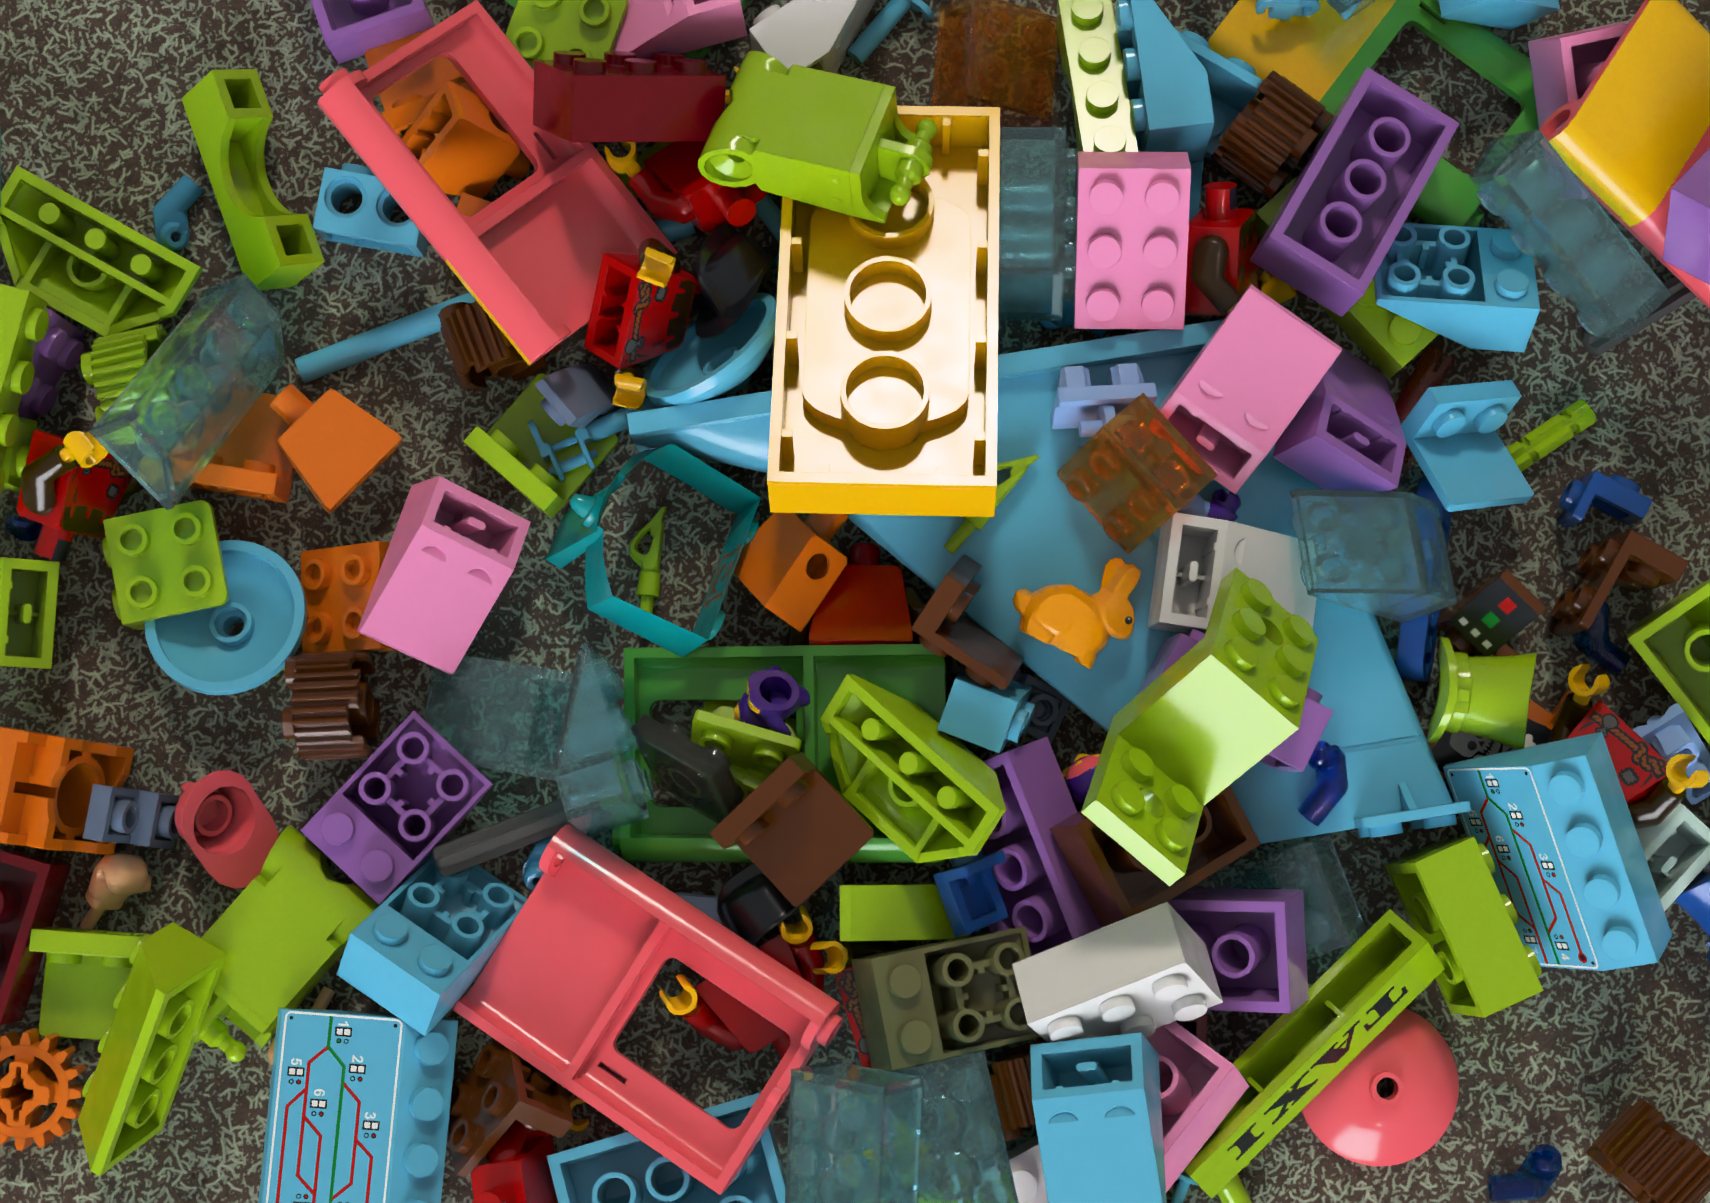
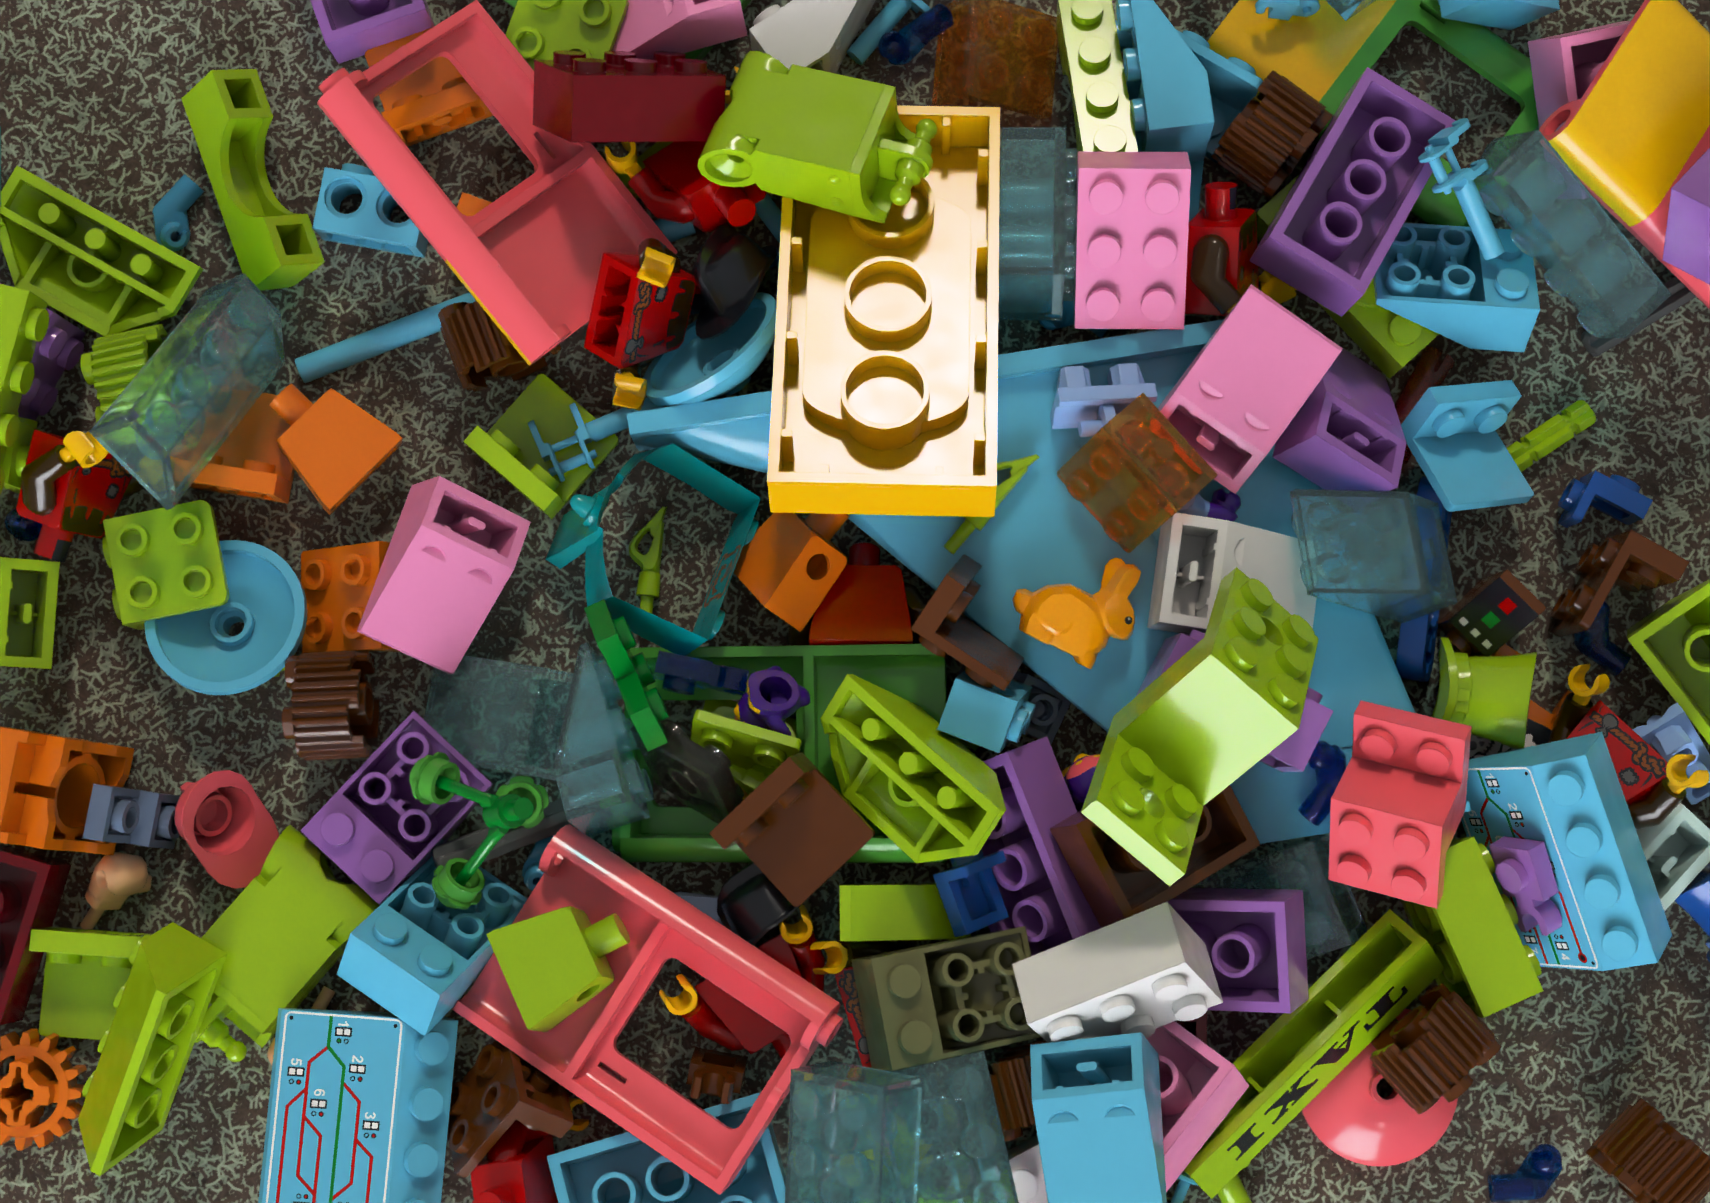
(464, 143): orange torso -> none
(514, 805): none -> bright green plant
(556, 962): none -> lime torso
(577, 395): sand blue slope -> none
(631, 673): none -> green plate
(684, 673): none -> clear blue plate
(716, 1074): none -> reddish brown plate
(906, 43): none -> clear blue arm
(1399, 803): none -> coral bracket
(1433, 1049): none -> reddish brown brick
(1463, 185): none -> medium azure piece
(1528, 876): none -> medium lavender plate

